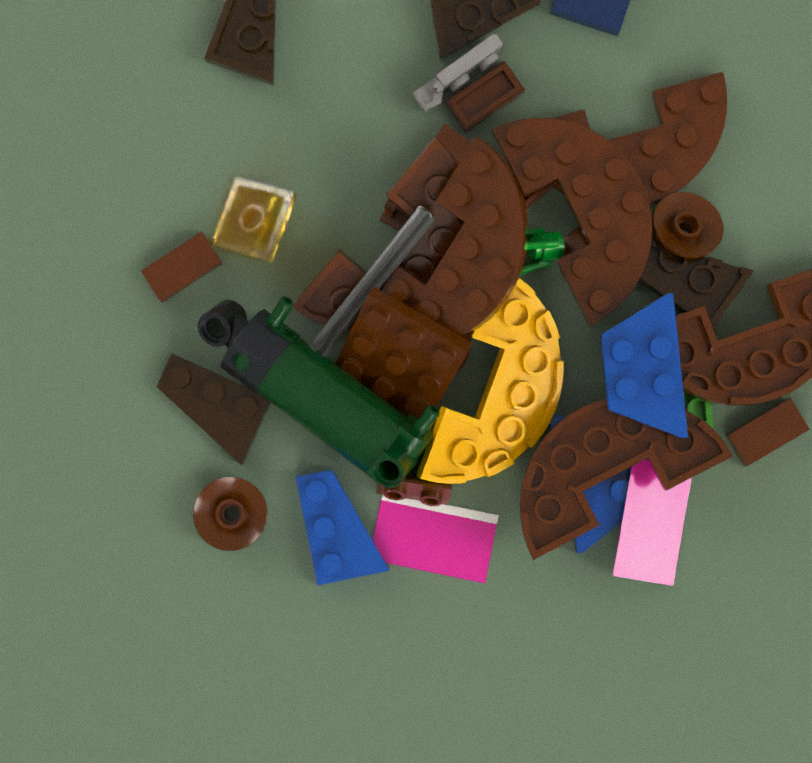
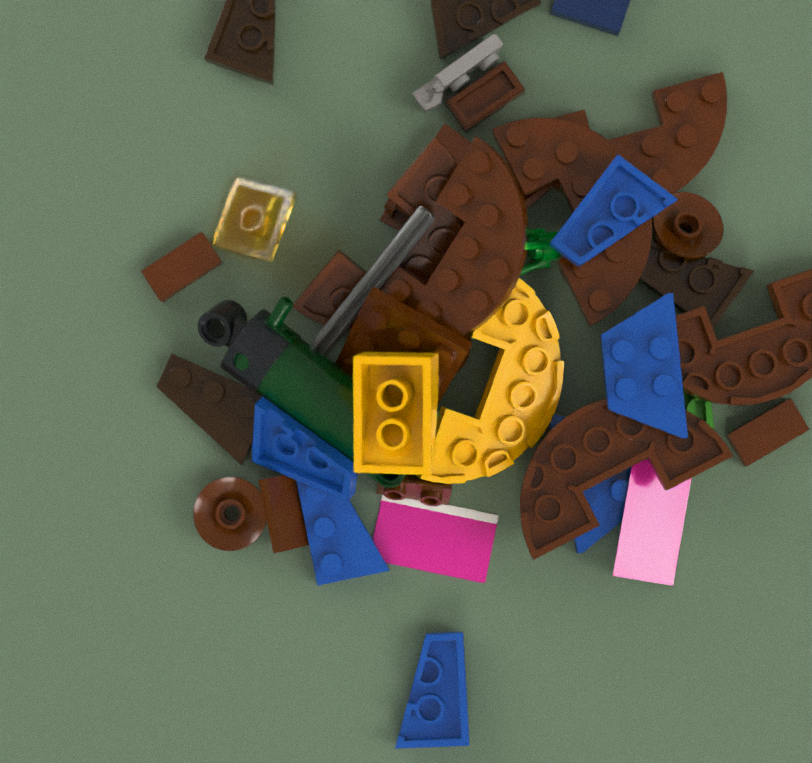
(283, 513): none -> reddish brown tile
(298, 453): none -> blue wing
(395, 412): none -> yellow slope
(438, 698): none -> blue wing
(610, 210): none -> blue wing

